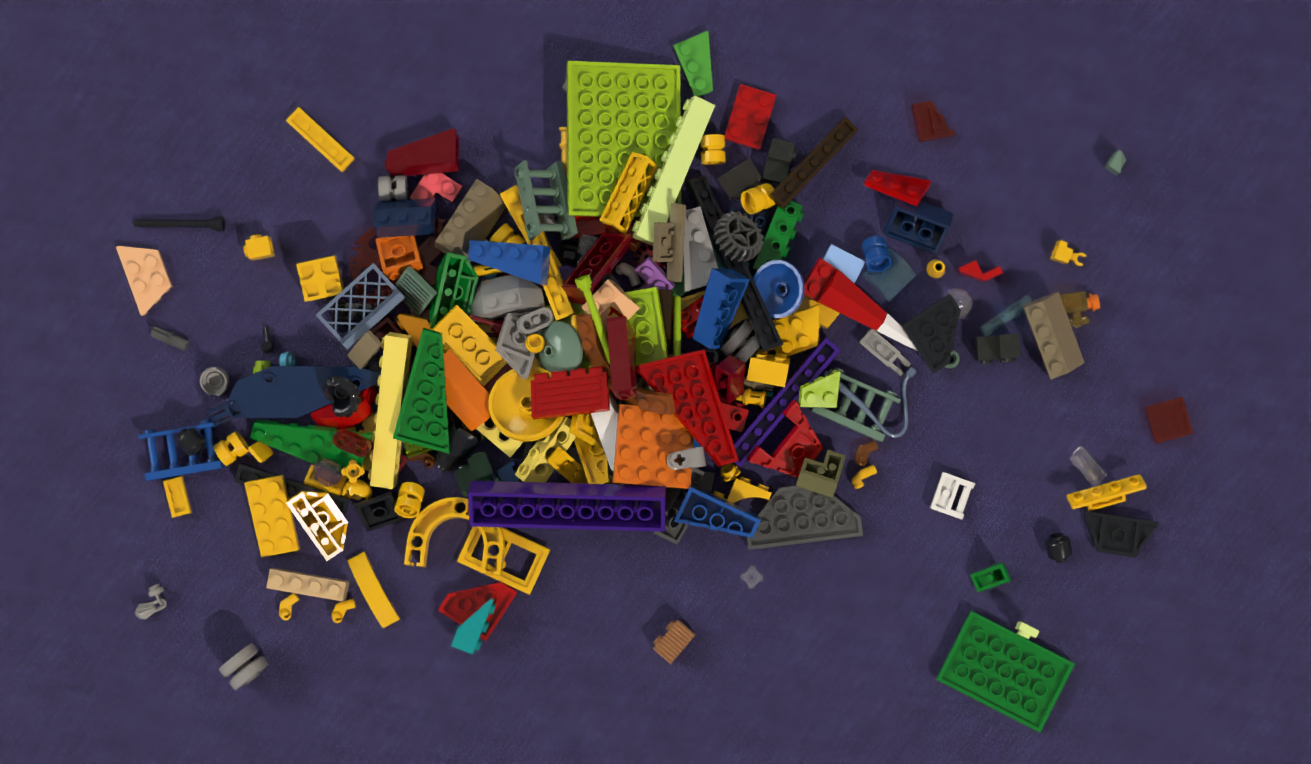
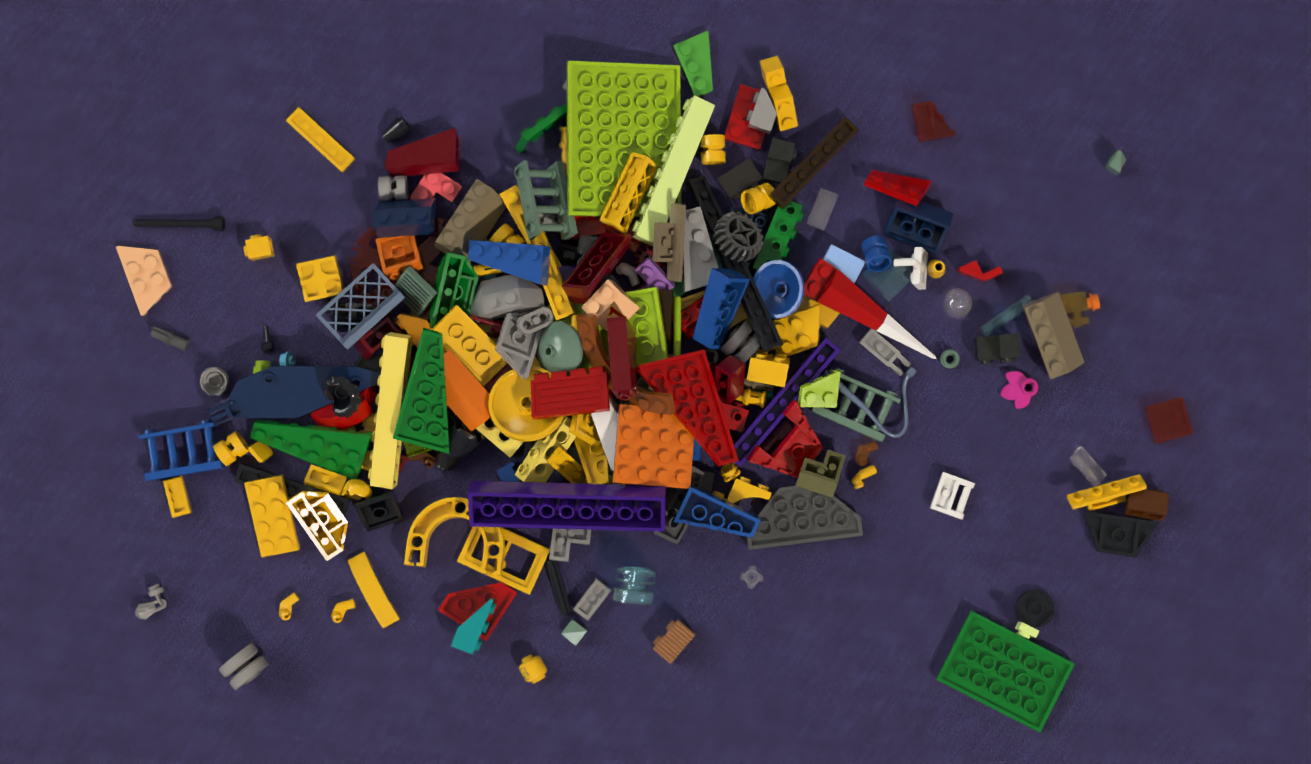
(191, 441): black head -> none
(307, 584): tan brick -> none
(327, 472): head -> none
(352, 442): clear red plate -> none
(352, 476): yellow plate -> none
(365, 349): dark tan slope -> none
(396, 130): none -> black cone
(409, 500): yellow wheel -> none
(479, 469): clear green brick -> none
(532, 669): none -> yellow head
(533, 134): none -> green wing
(534, 343): yellow plate -> none
(558, 586): none -> black axle
(562, 540): none -> light grey plate
(574, 631): none -> sand green slope
(584, 283): lime piece -> none
(592, 599): none -> light grey plate
(634, 585): none -> clear light blue wheel
(689, 459): light grey piece -> none
(764, 113): none -> light grey slope
(776, 436): none -> axle
(779, 92): none -> yellow arch
(822, 209): none -> clear plate
(919, 263): none -> white plate
(935, 332): black plate -> none
(990, 577): green slope -> none
(1016, 389): none -> dark pink plate
(1035, 608): none -> black tile
(1058, 547): black head -> none
(1063, 254): yellow piece -> none
(1147, 504): none -> reddish brown brick

